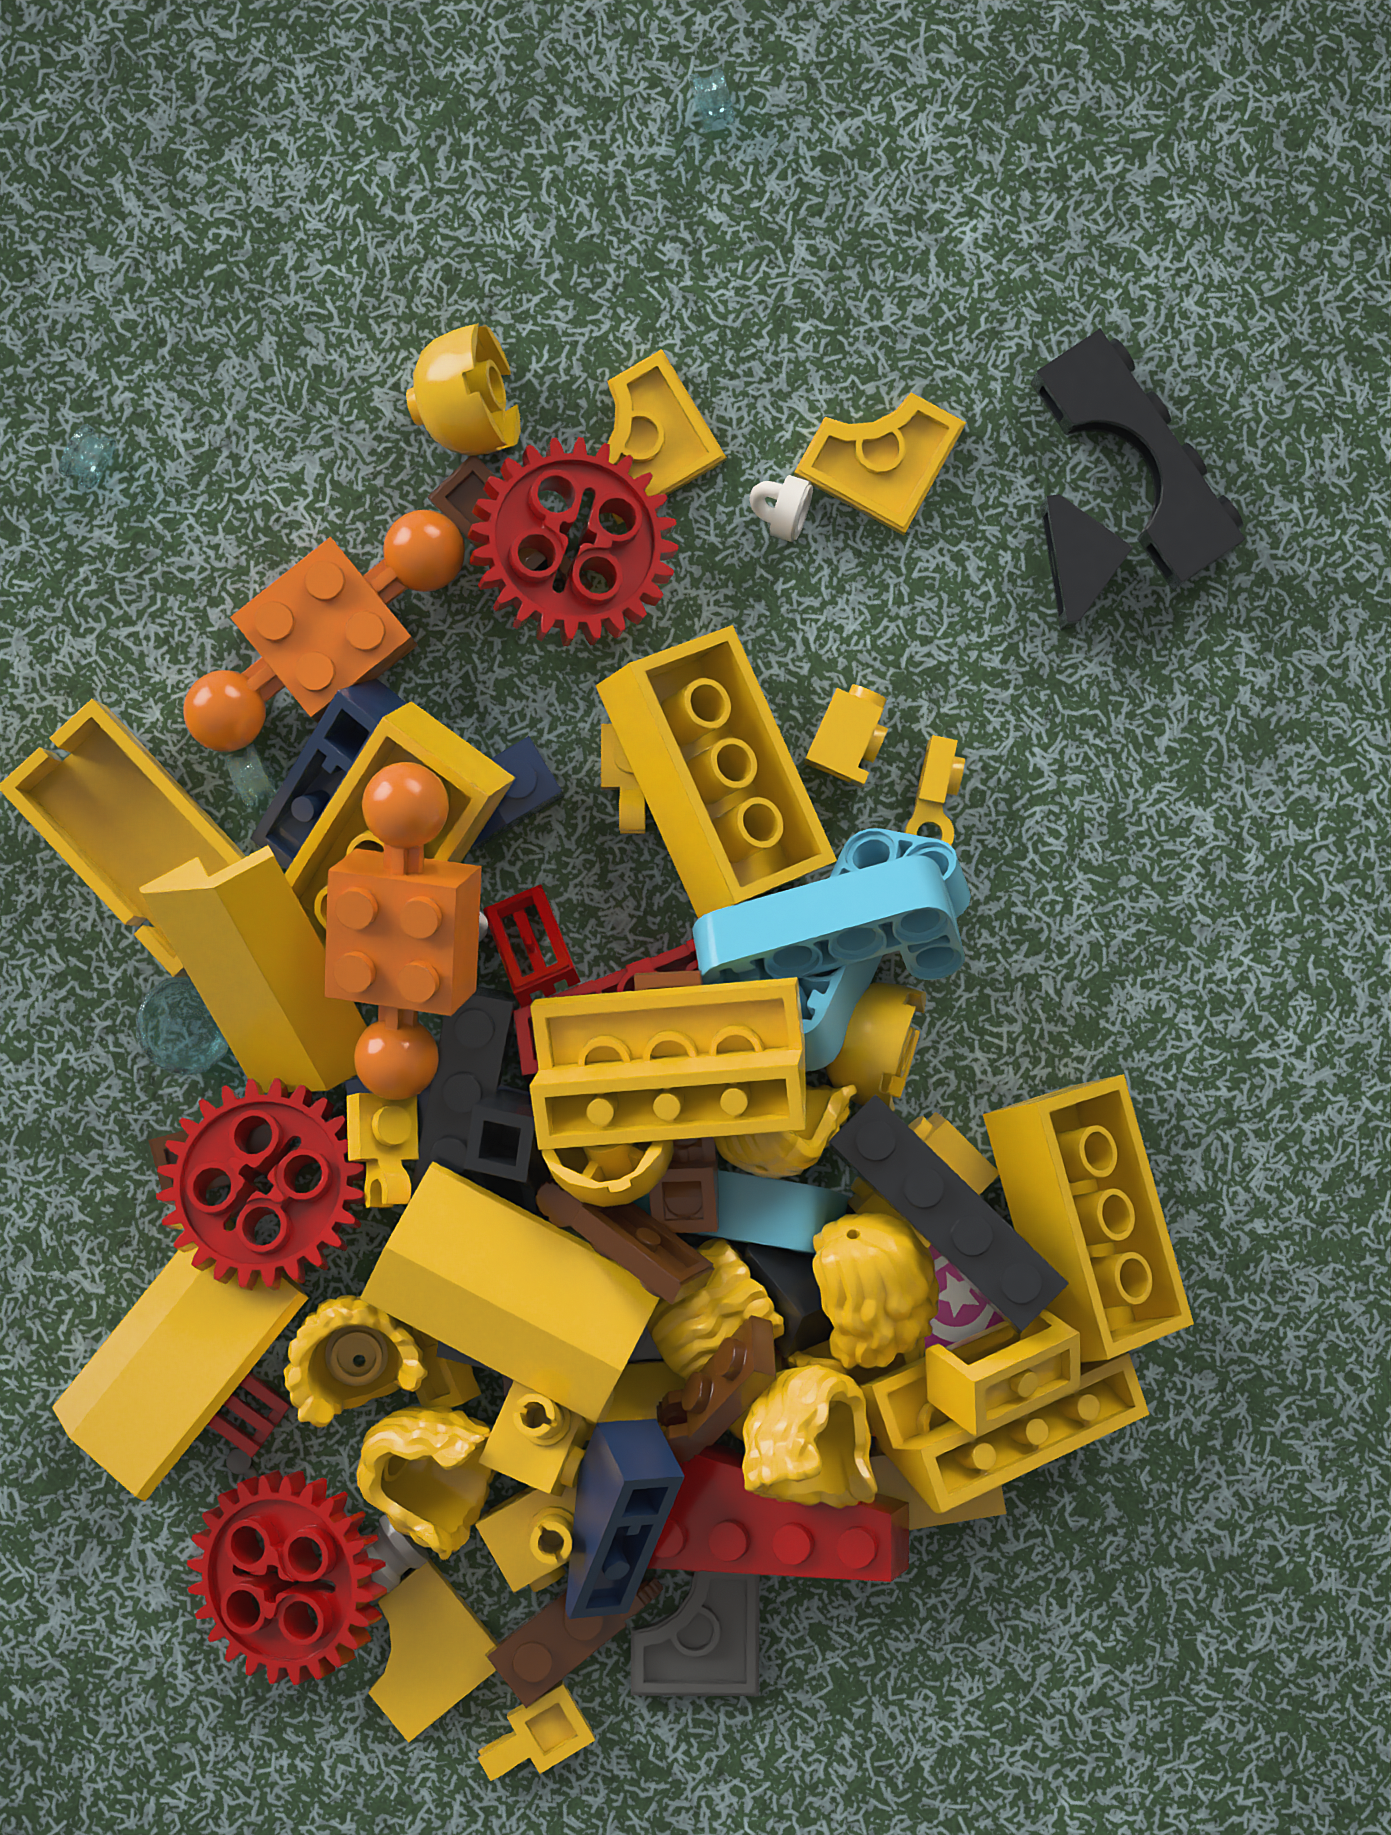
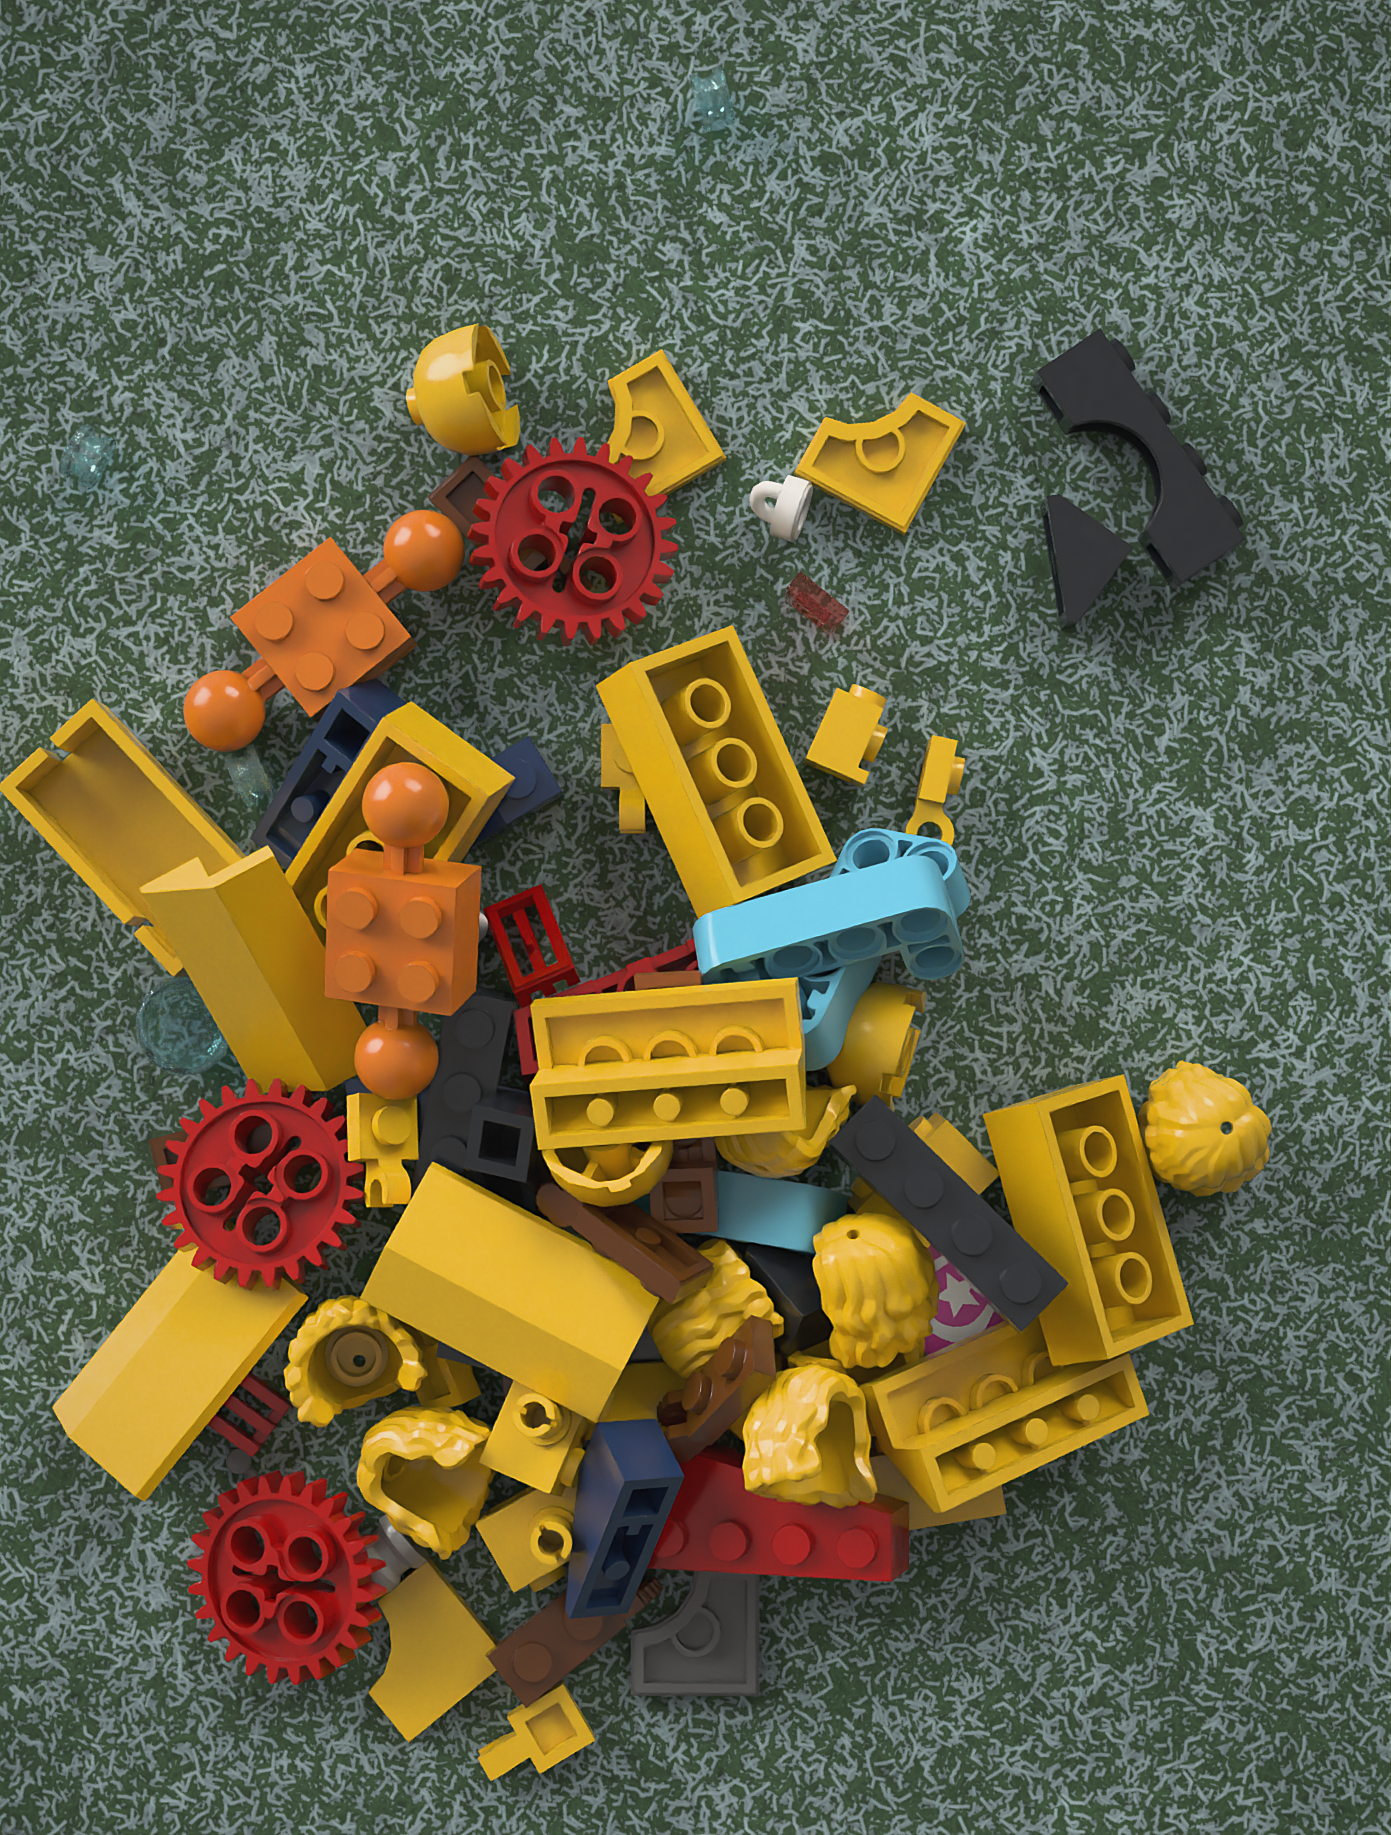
(816, 604): none -> clear red tile
(1008, 1381): yellow panel -> none
(1185, 1135): none -> yellow hair

